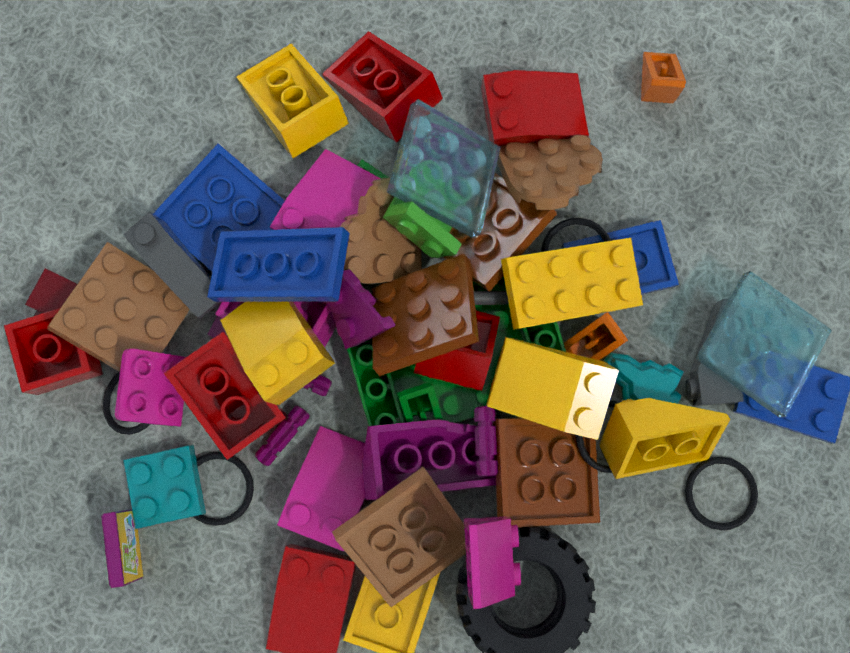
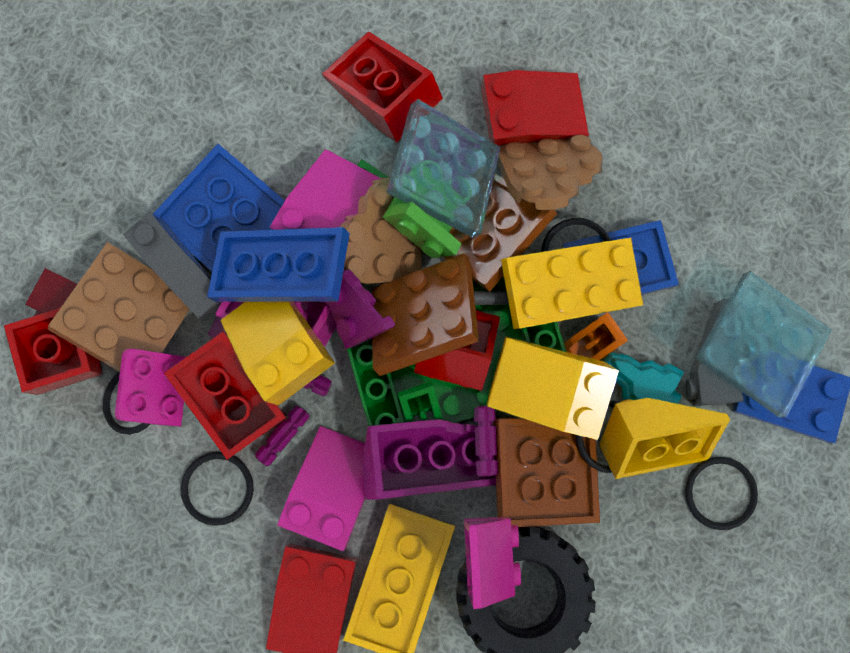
(121, 548): tile -> none
(164, 486): teal plate -> none
(293, 100): yellow slope -> none
(404, 537): medium nougat plate -> none
(661, 78): orange slope -> none

